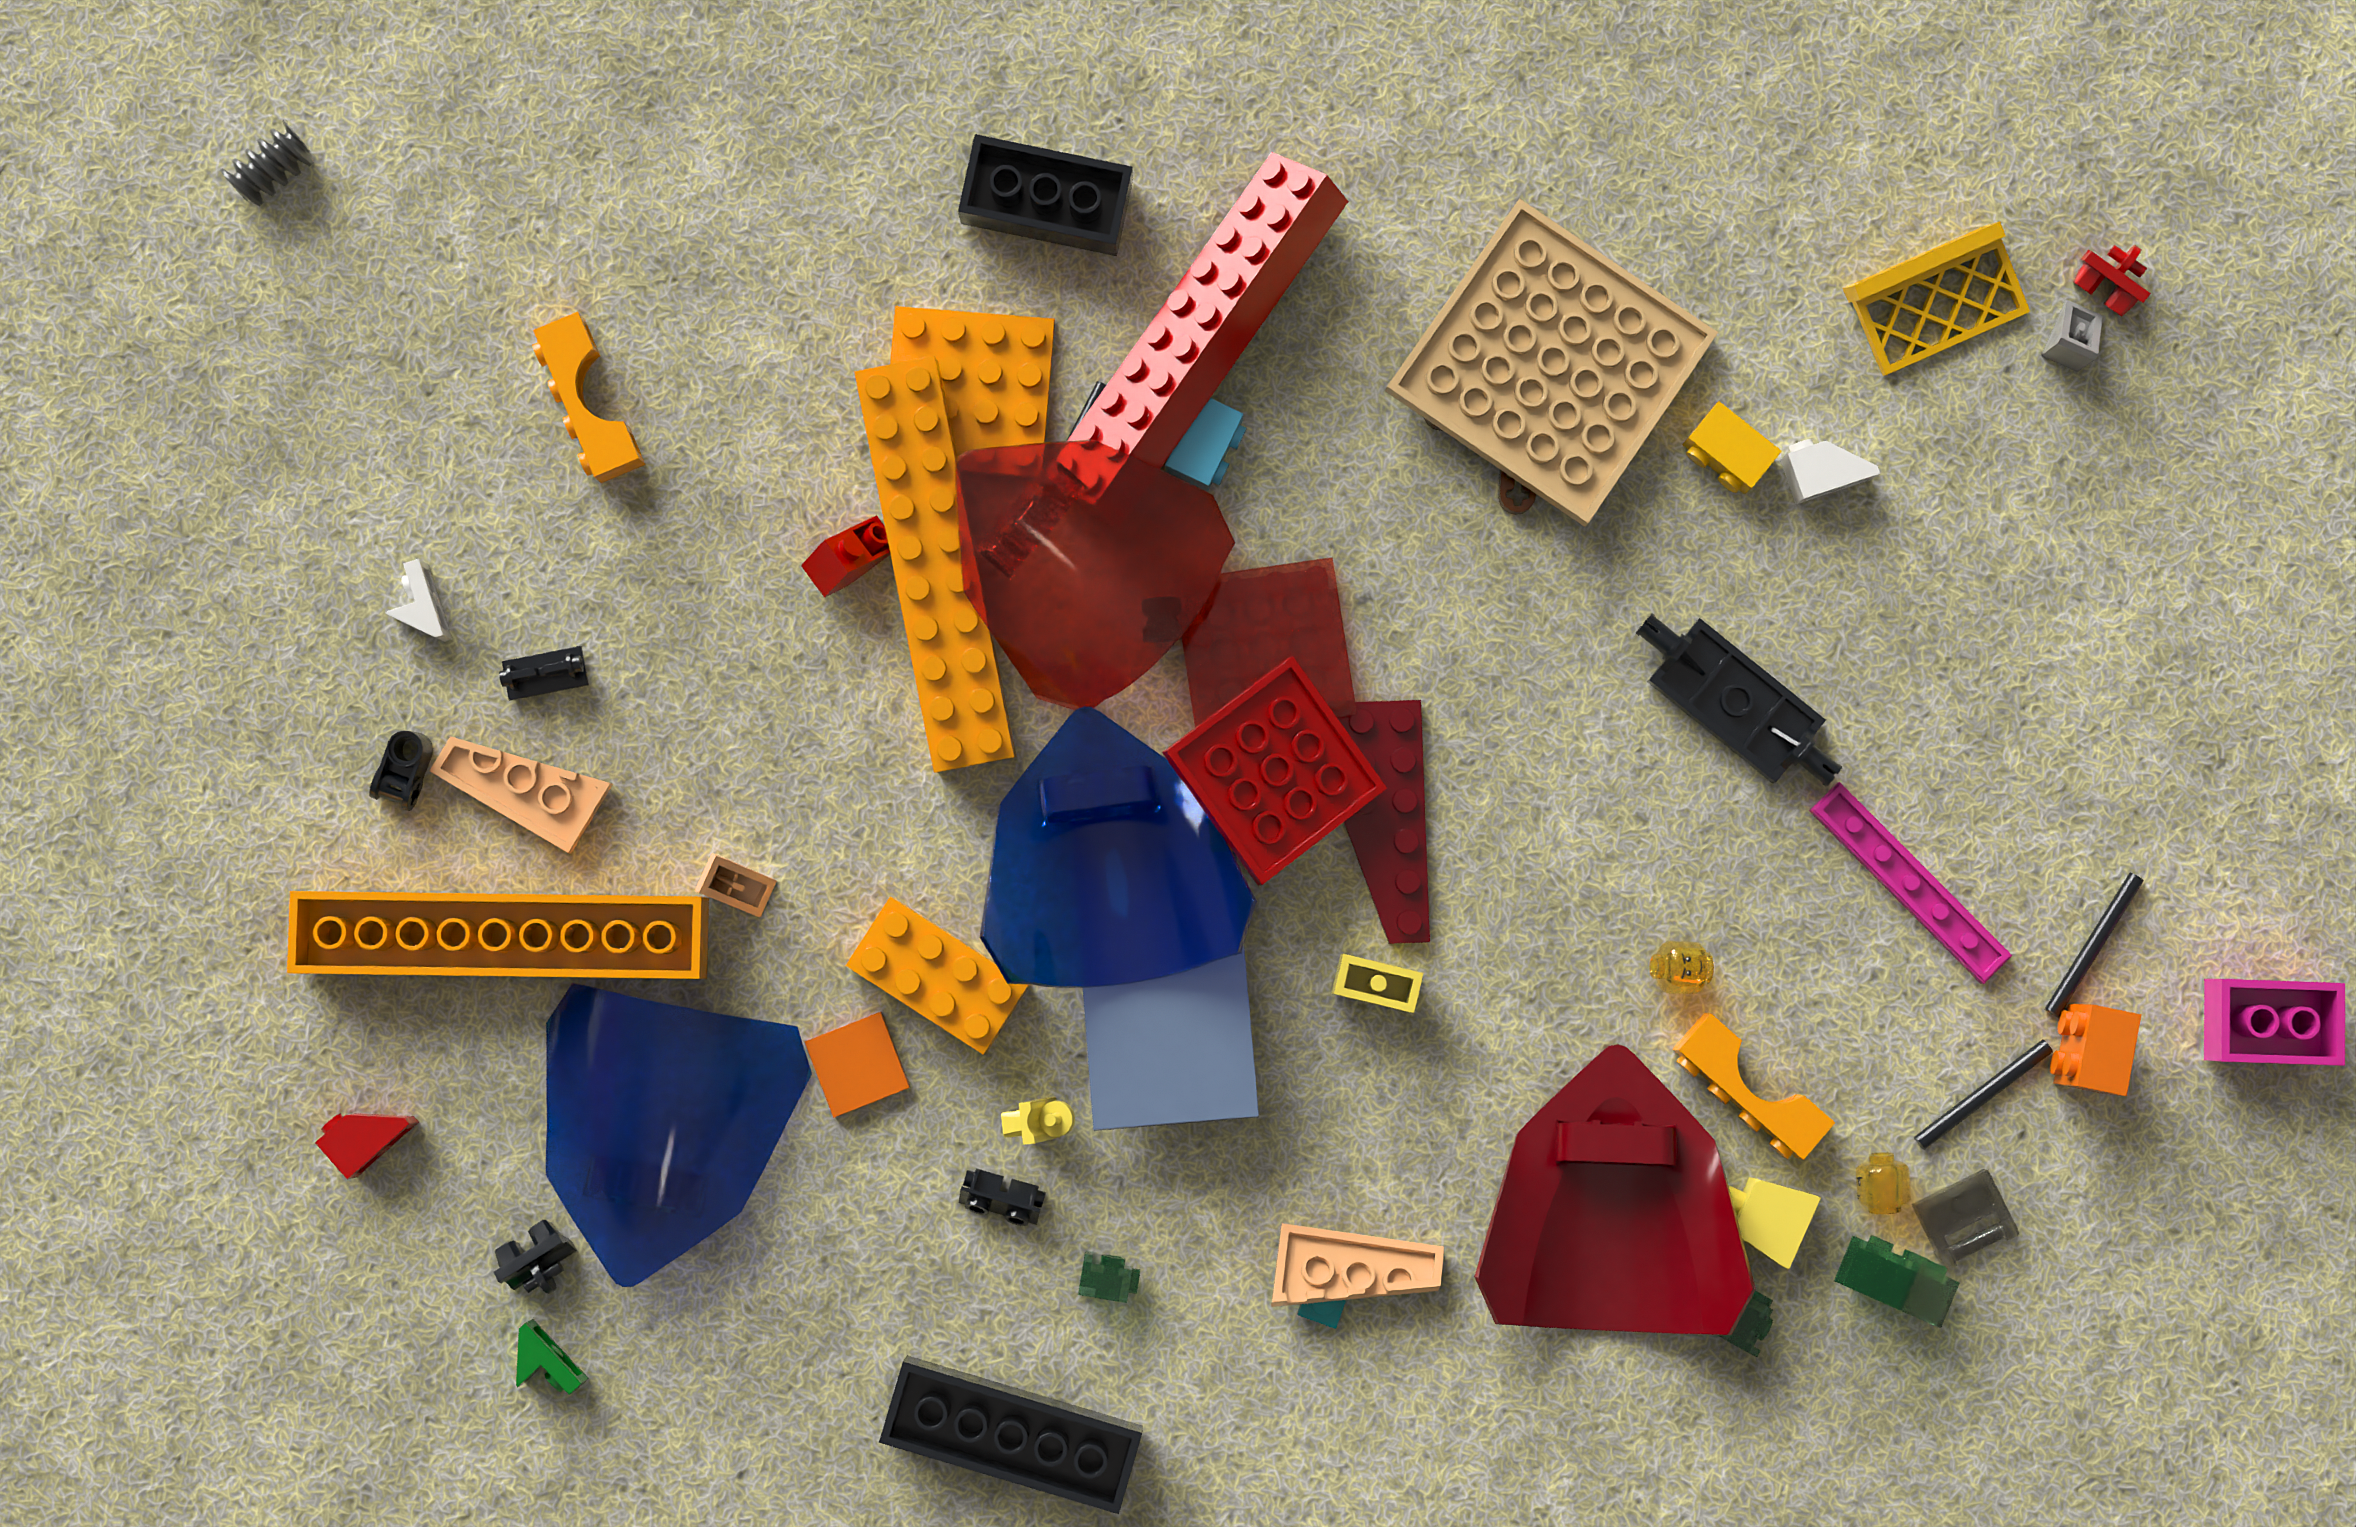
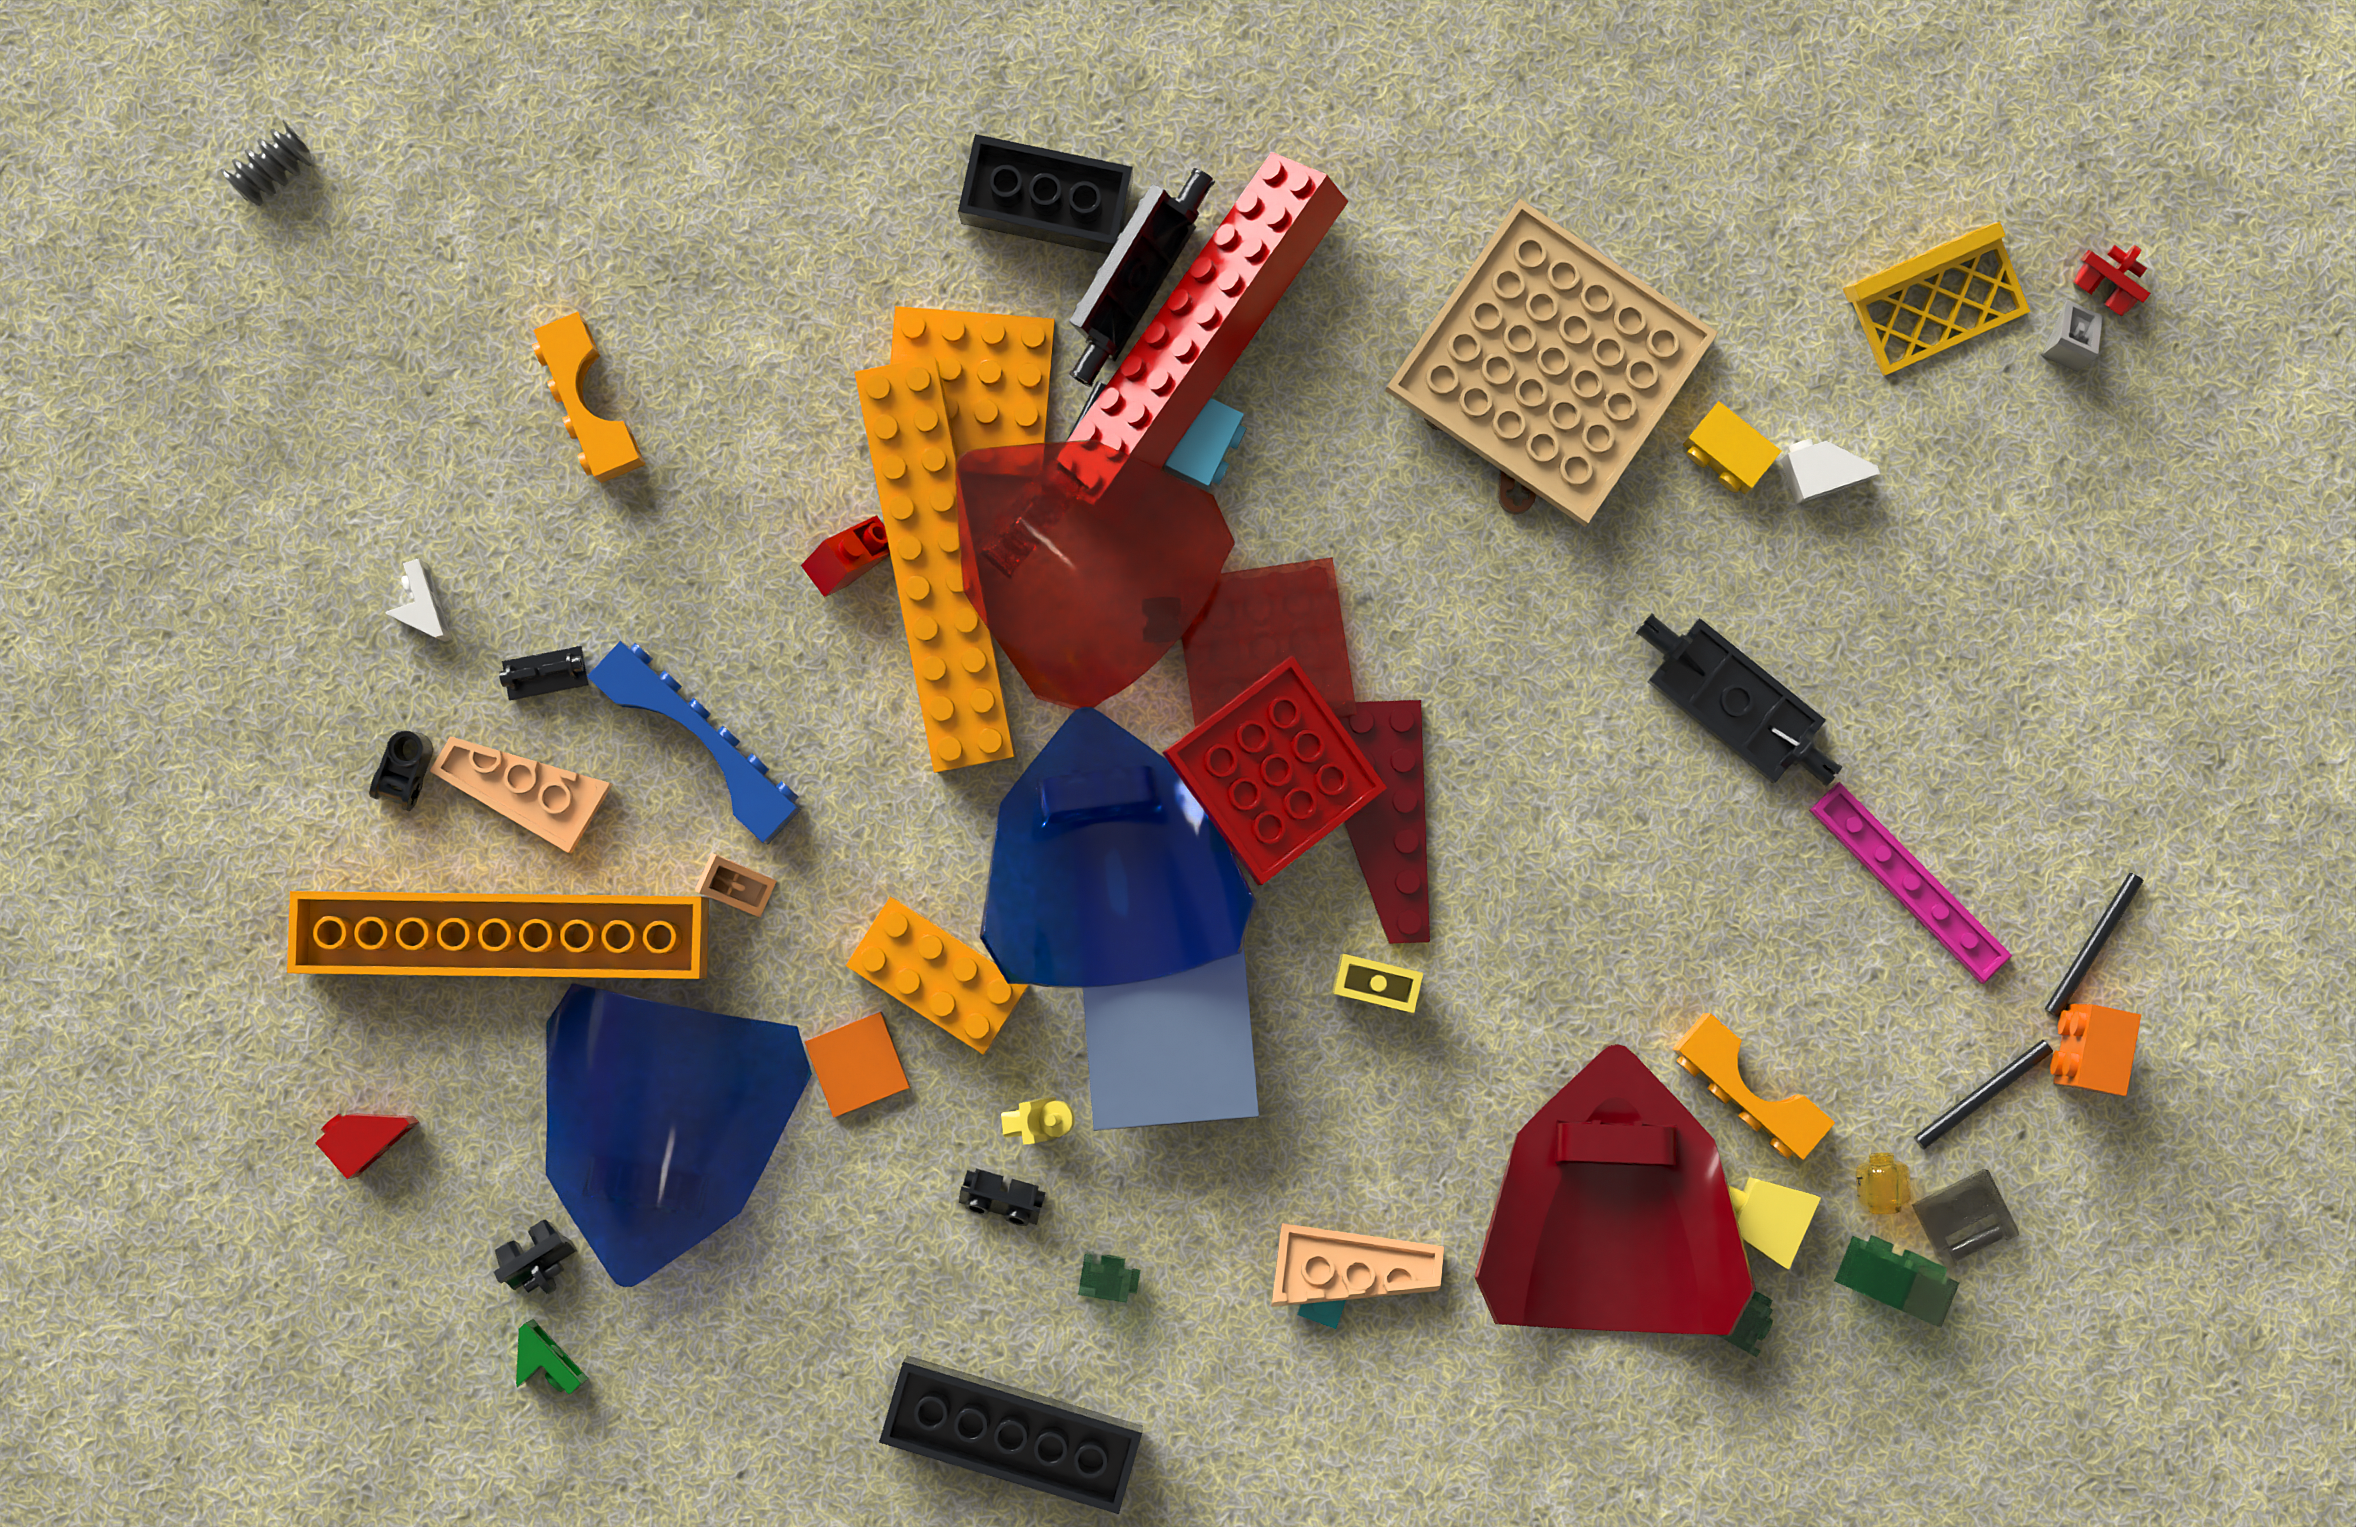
(754, 797): none -> blue arch
(1135, 272): none -> black plate
(1681, 967): clear yellow head -> none
(2274, 1022): dark pink brick -> none

